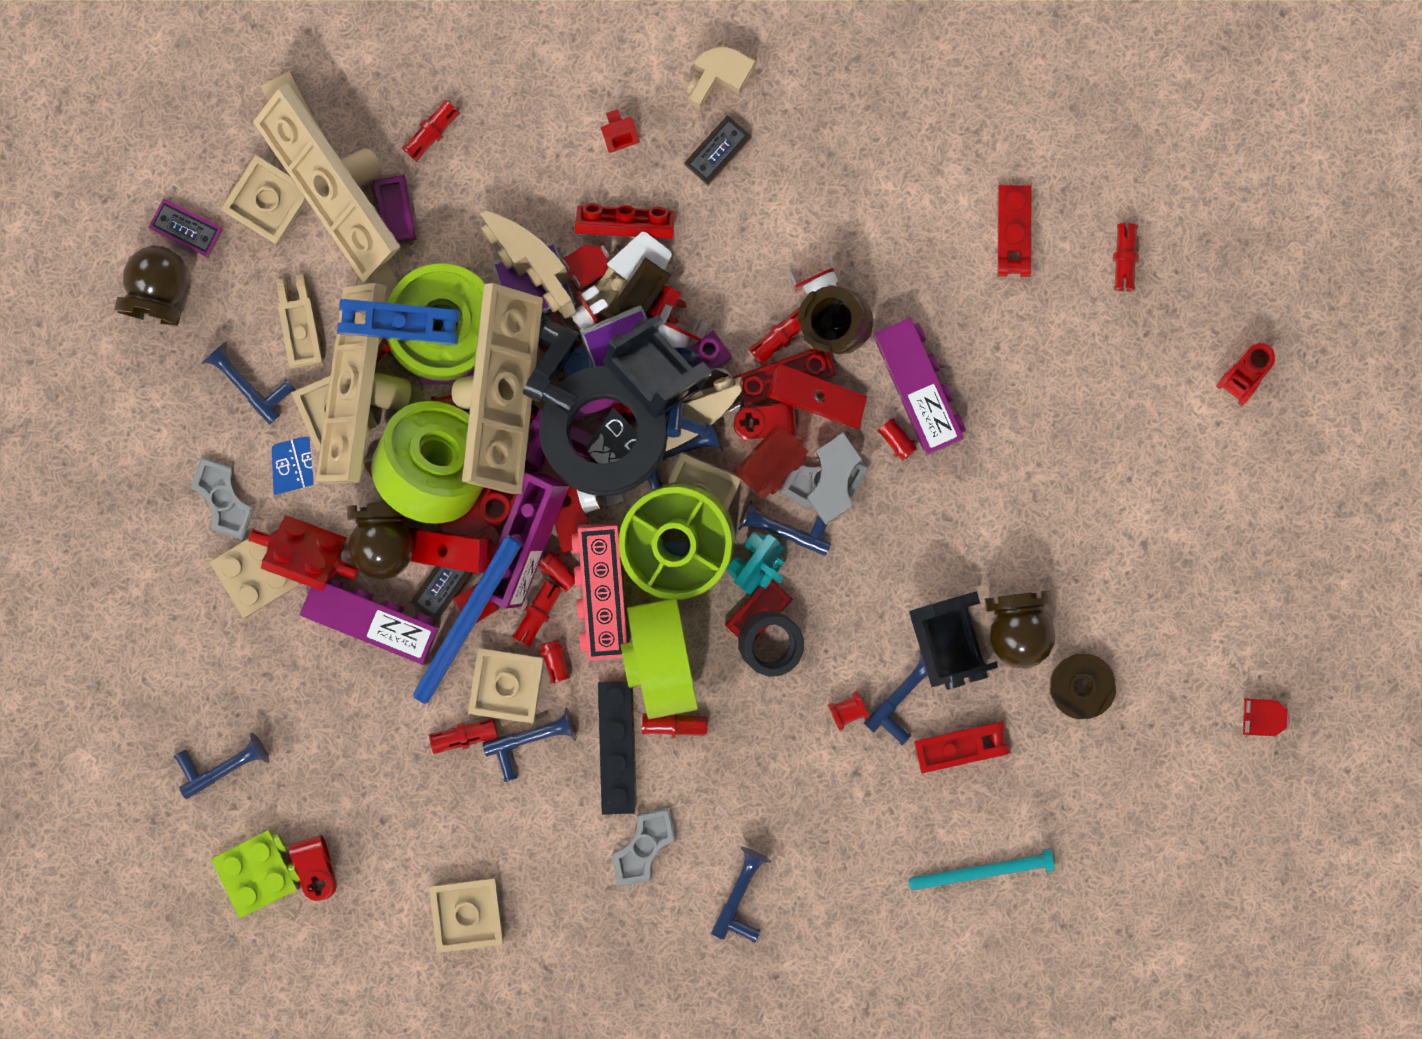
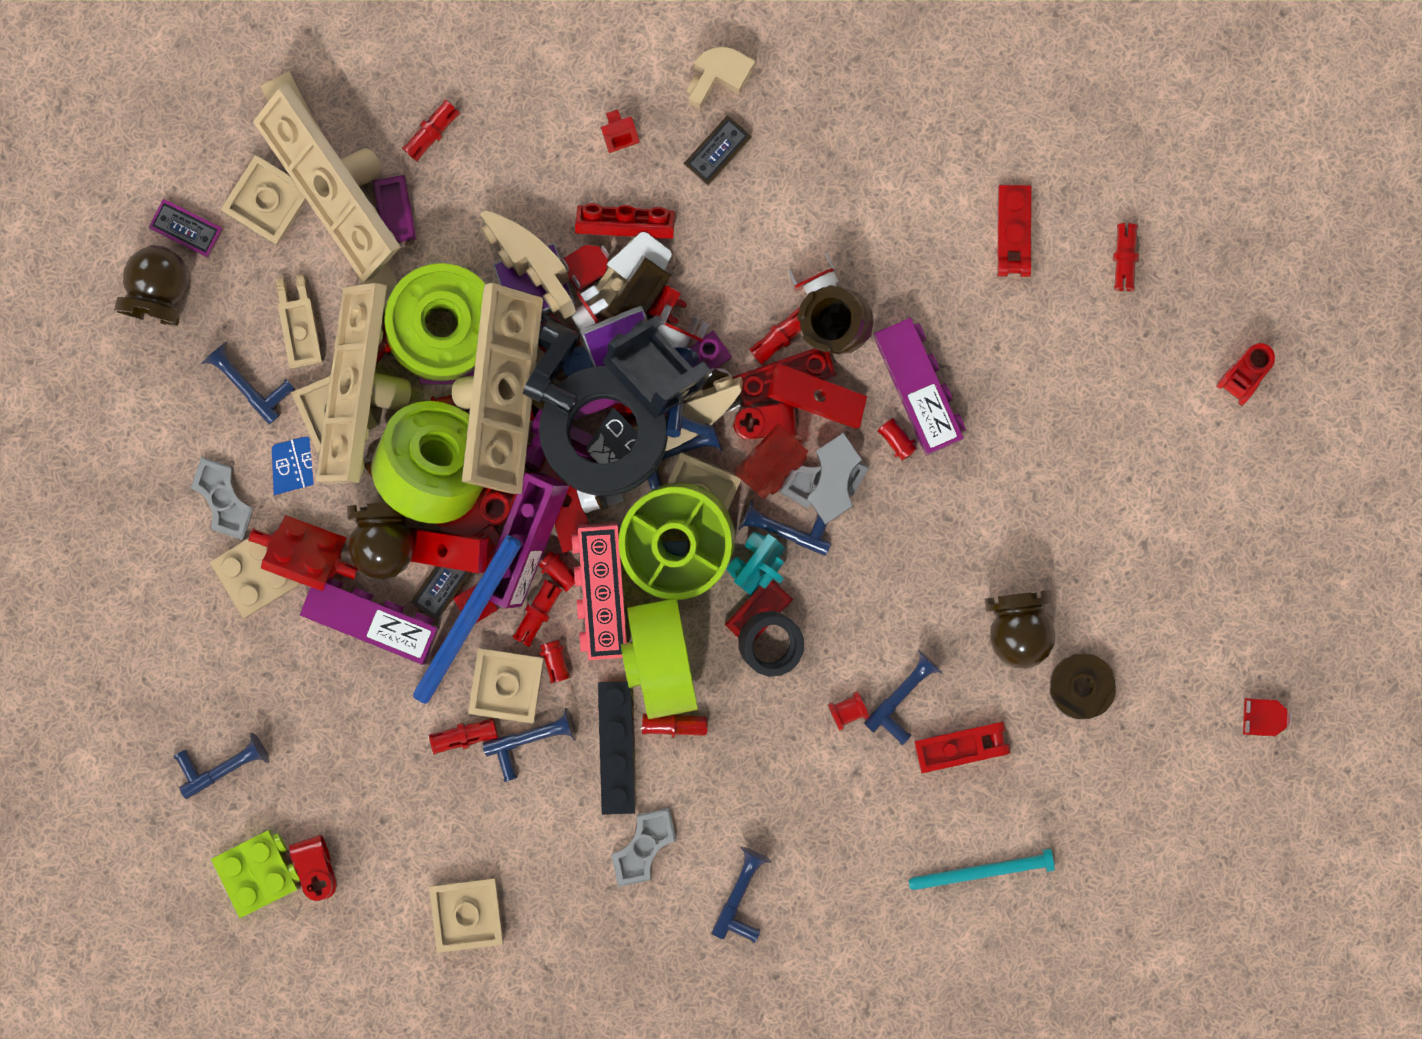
(398, 322): blue plate -> none
(950, 642): black panel -> none

